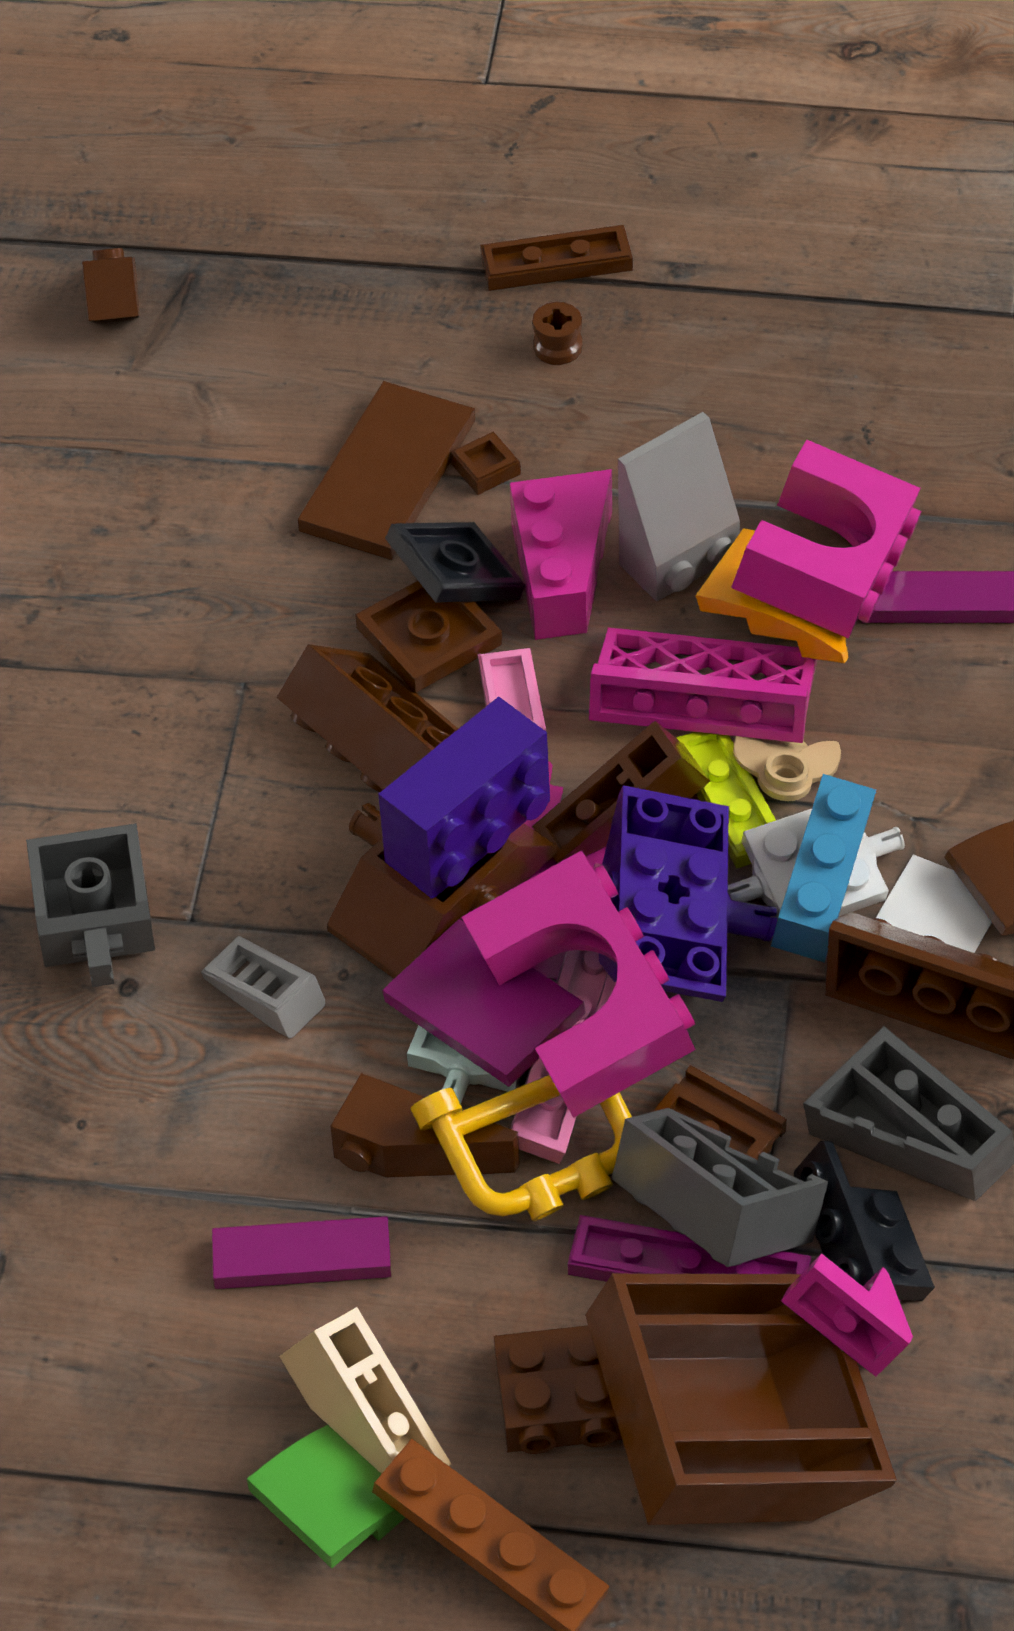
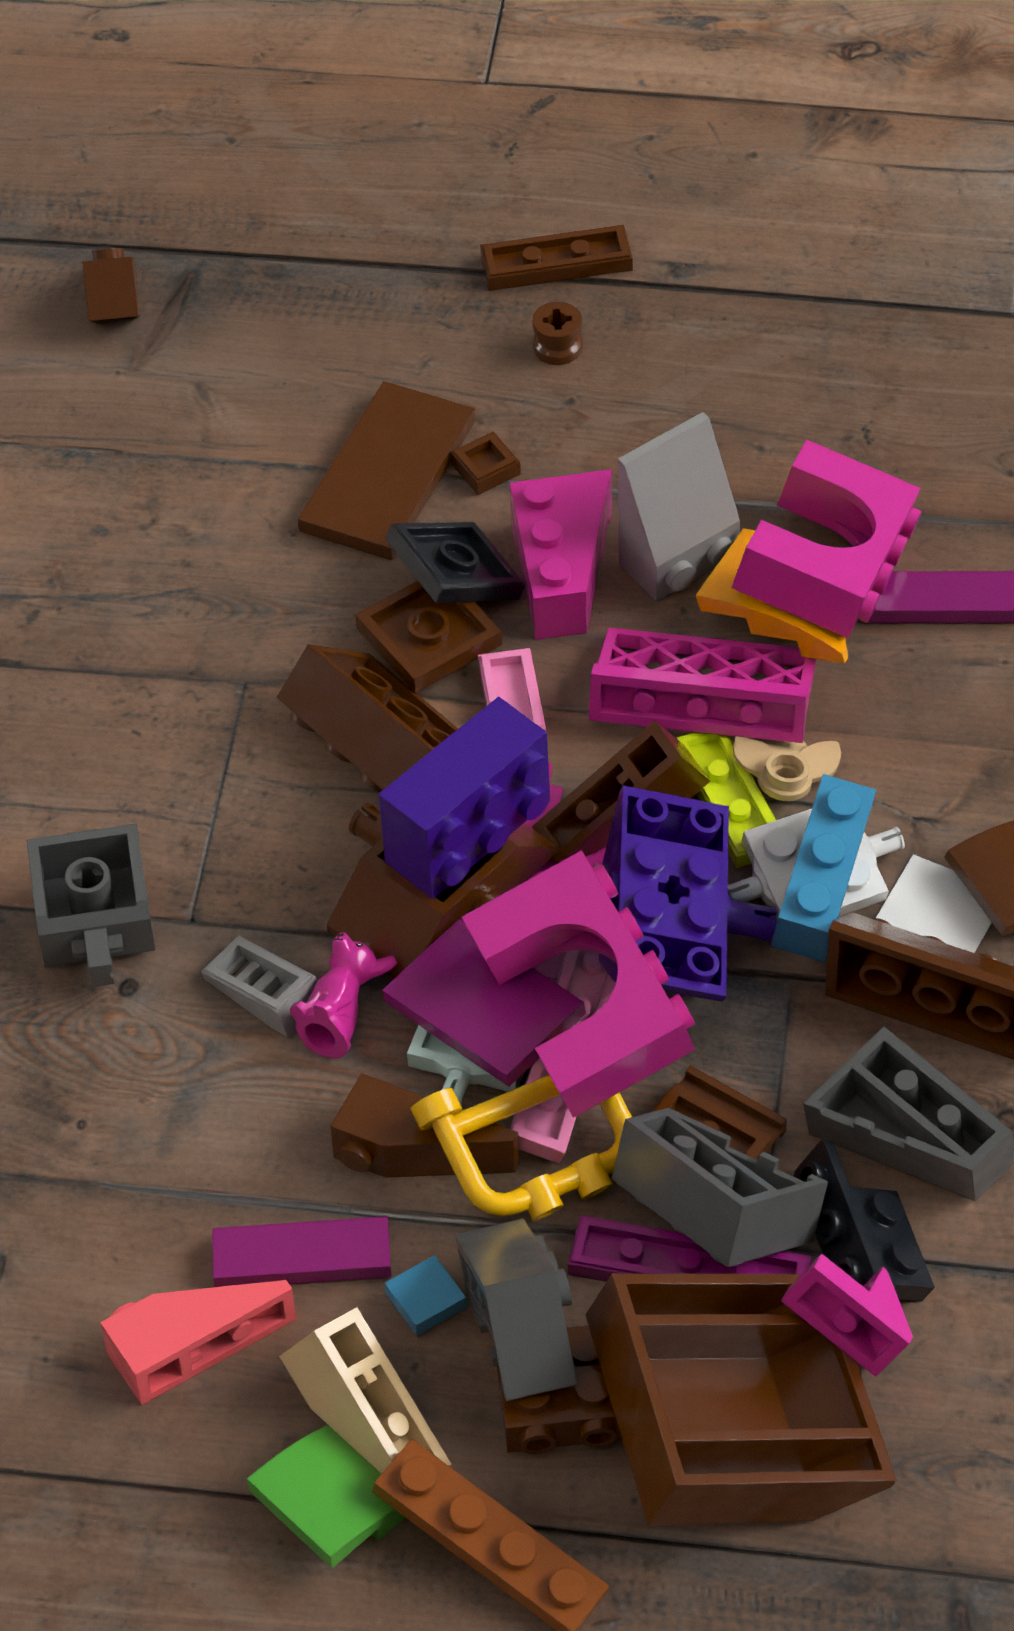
(188, 1331): none -> coral slope
(332, 1009): none -> dark pink animal
(425, 1295): none -> dark azure tile
(520, 1302): none -> dark grey wedge

